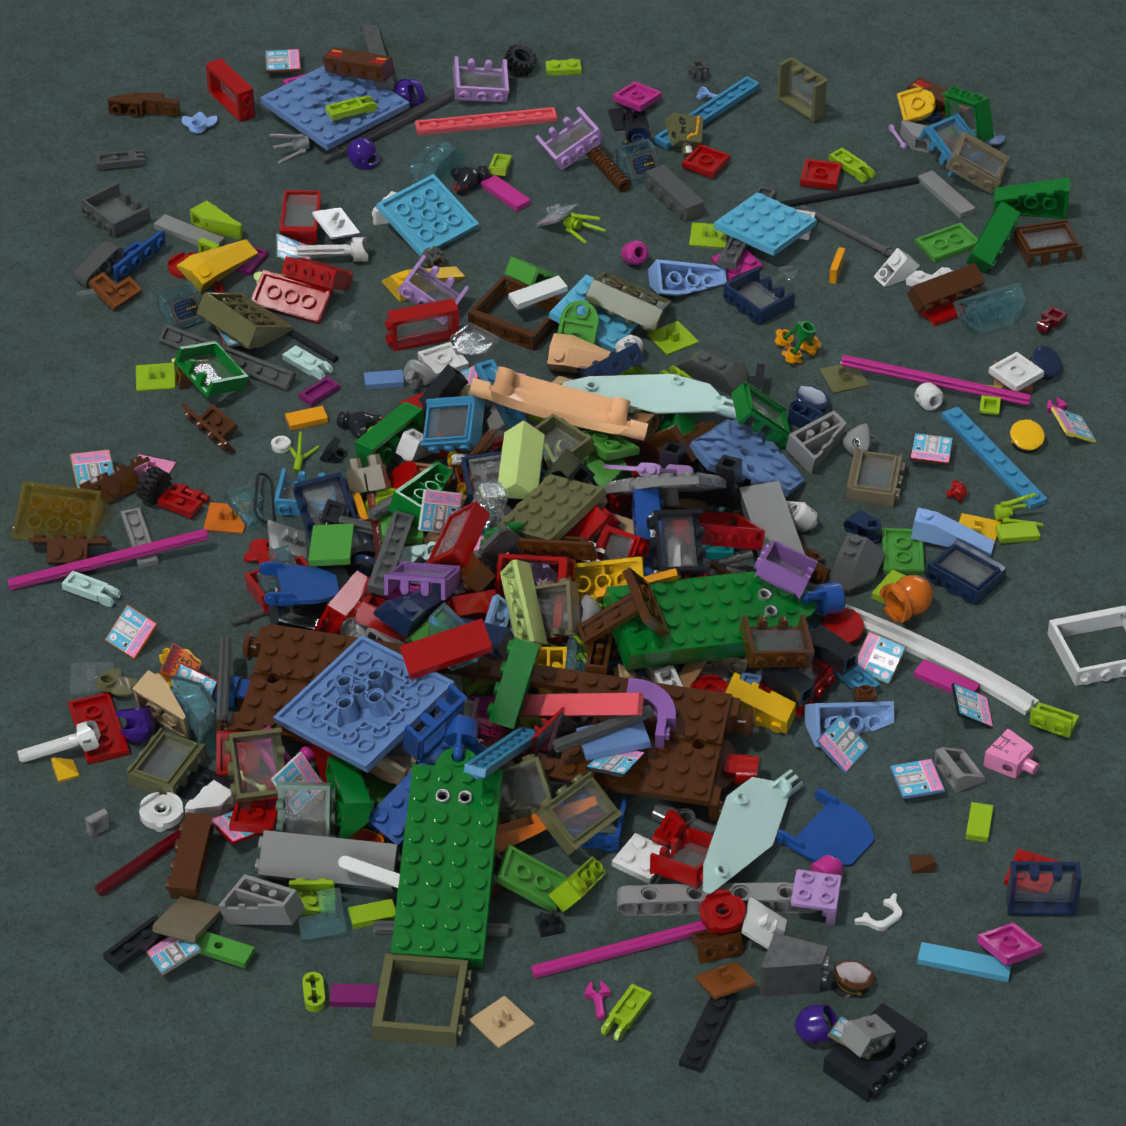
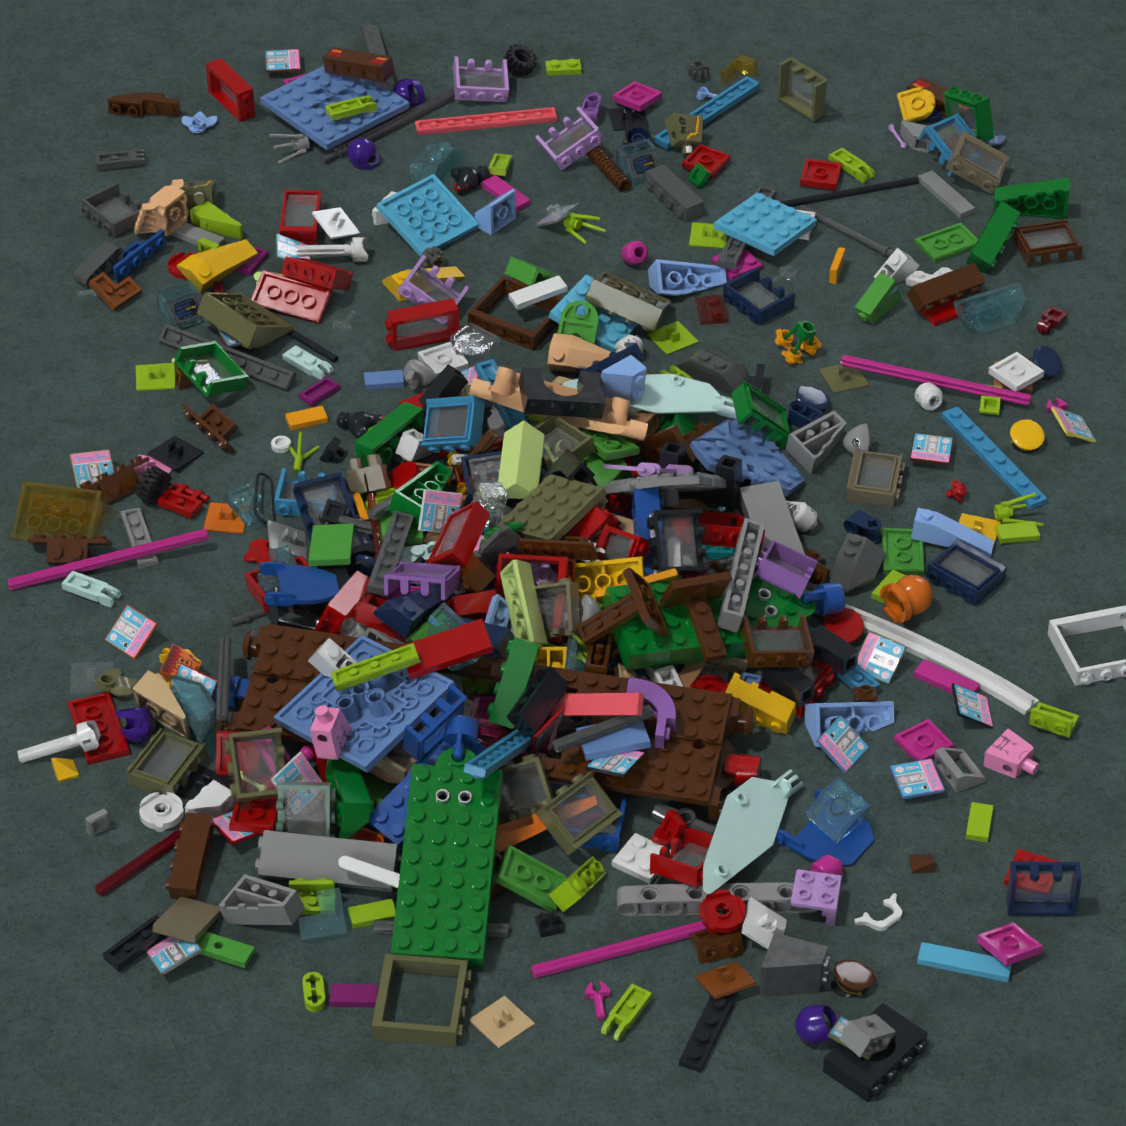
(164, 210): none -> light nougat slope
(175, 453): none -> black piece
(200, 191): none -> olive torso
(329, 732): none -> bright pink torso
(330, 658): none -> white slope
(375, 667): none -> lime tile
(497, 213): none -> light blue slope
(537, 701): none -> black brick
(541, 401): none -> black arch
(592, 106): none -> medium lavender piece
(624, 379): none -> light blue slope
(695, 595): none -> reddish brown piece
(699, 175): none -> green plate
(711, 310): none -> clear red plate
(740, 63): none -> clear yellow bracket
(742, 573): none -> light grey brick
(838, 809): none -> clear light blue slope
(878, 299): none -> bright green slope
(922, 740): none -> dark pink tile

